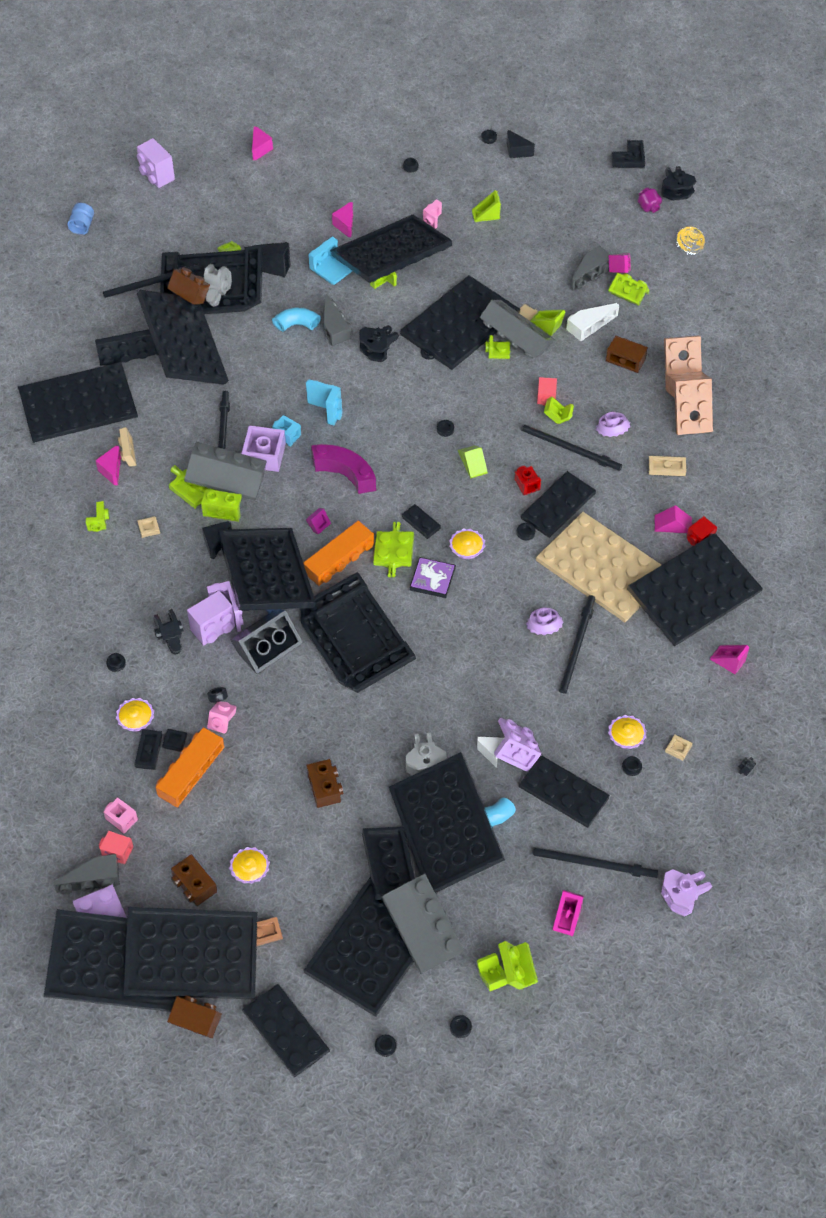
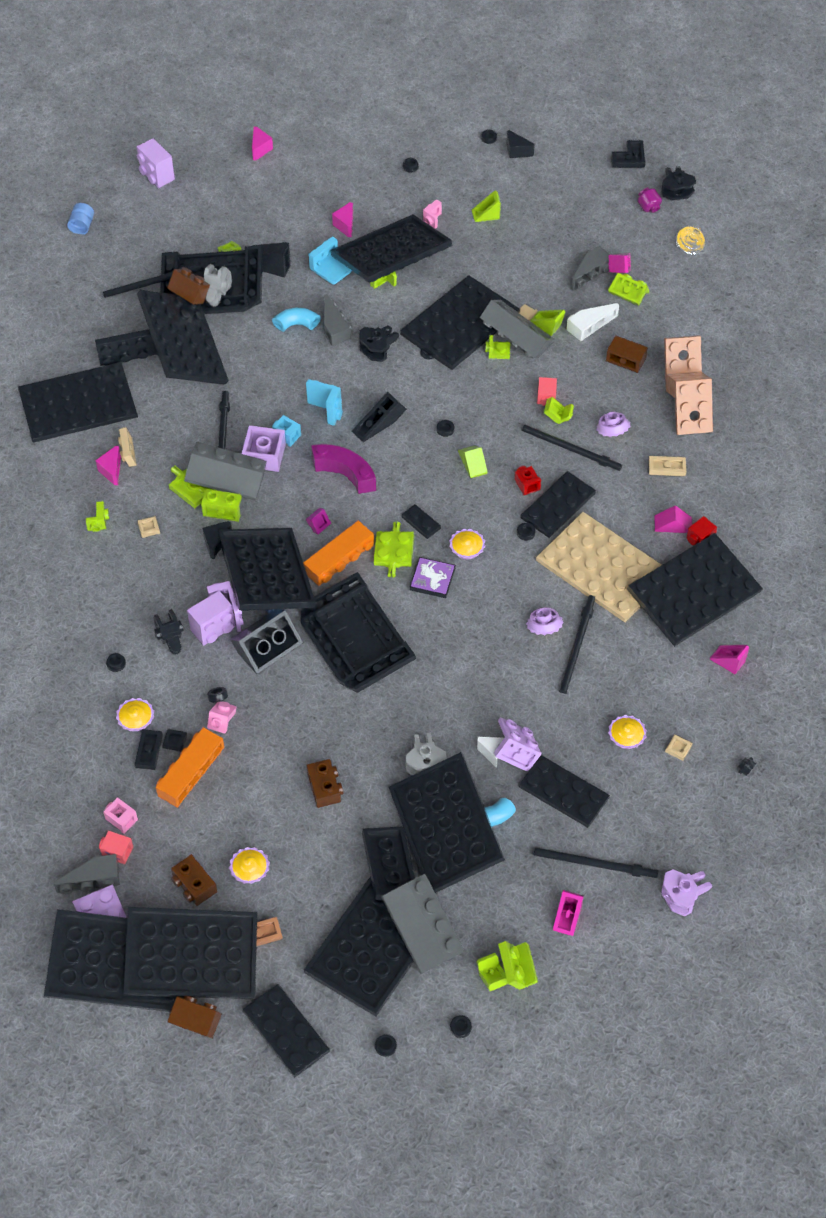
(379, 417): none -> black slope
(632, 766): black plate -> none

